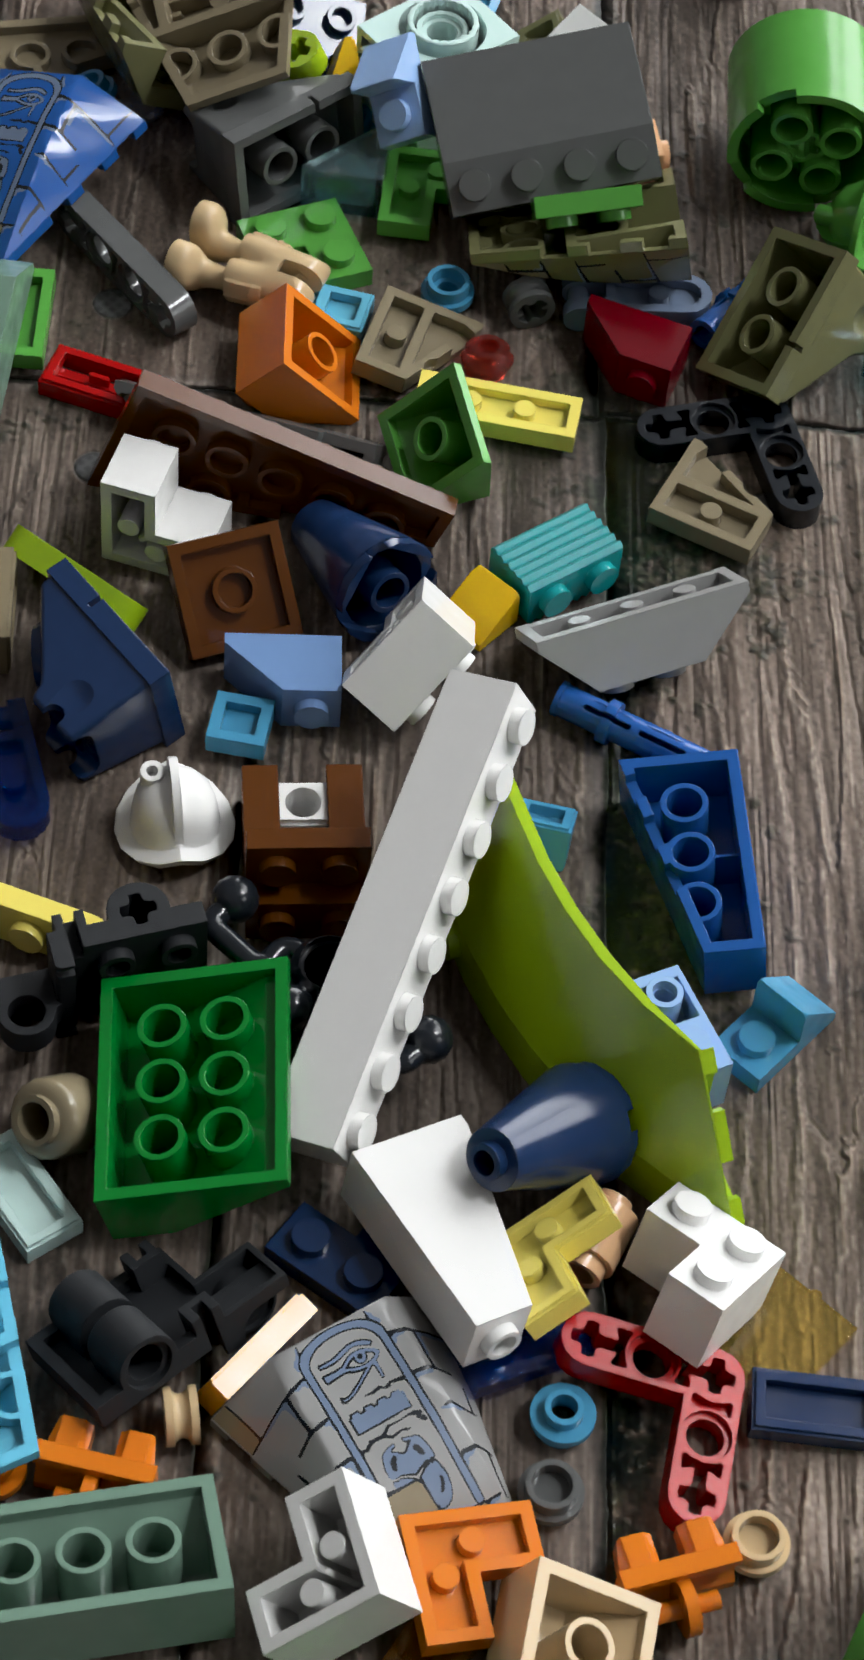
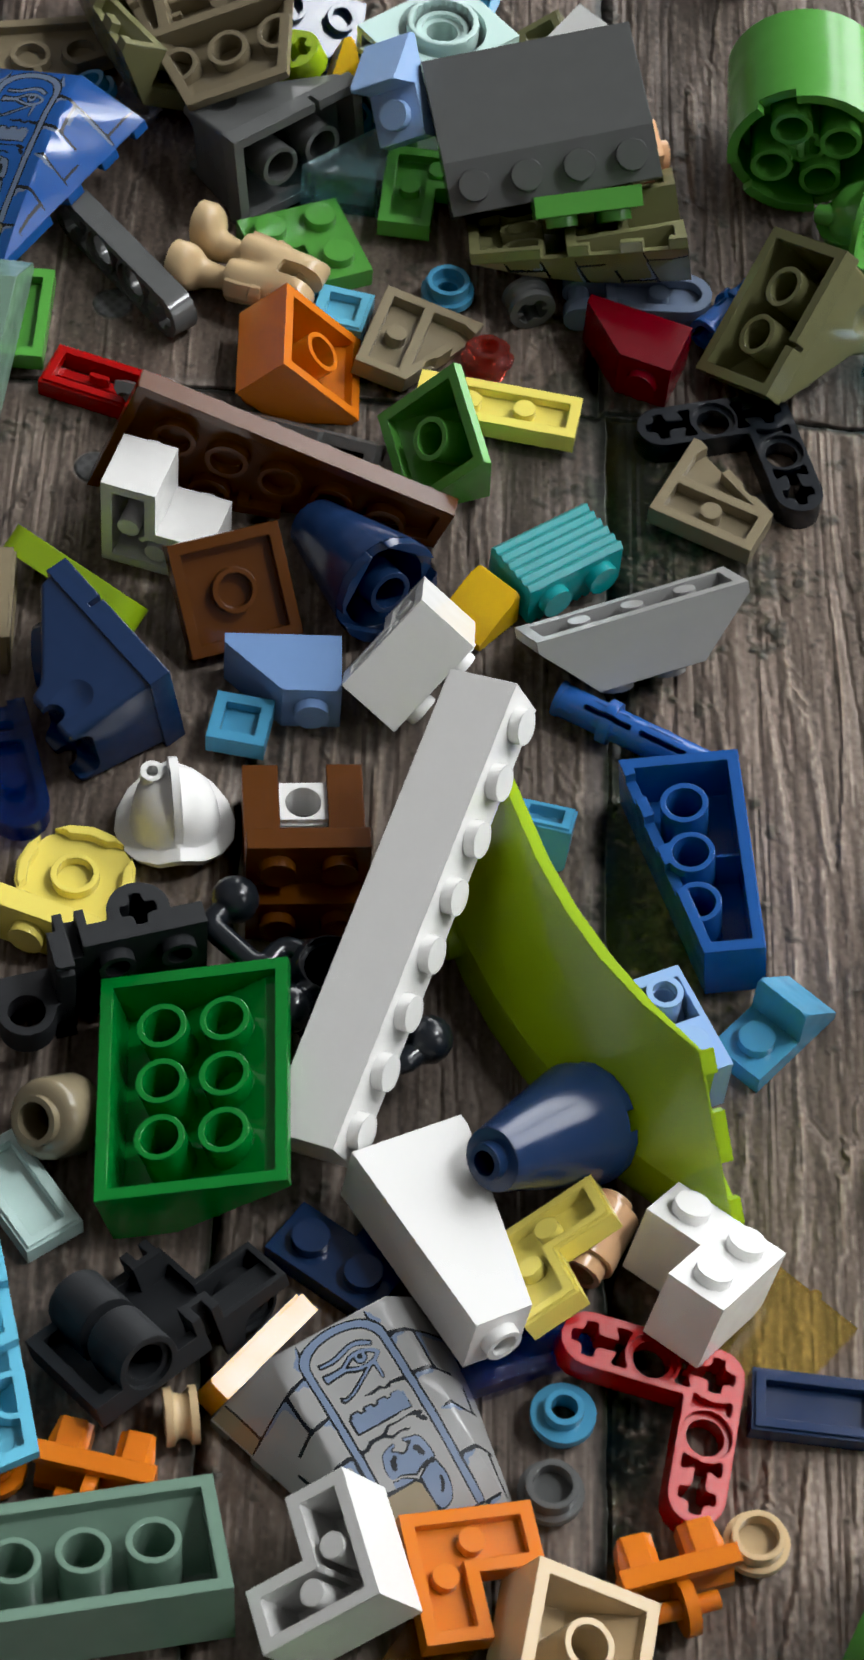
(75, 868): none -> light yellow tile

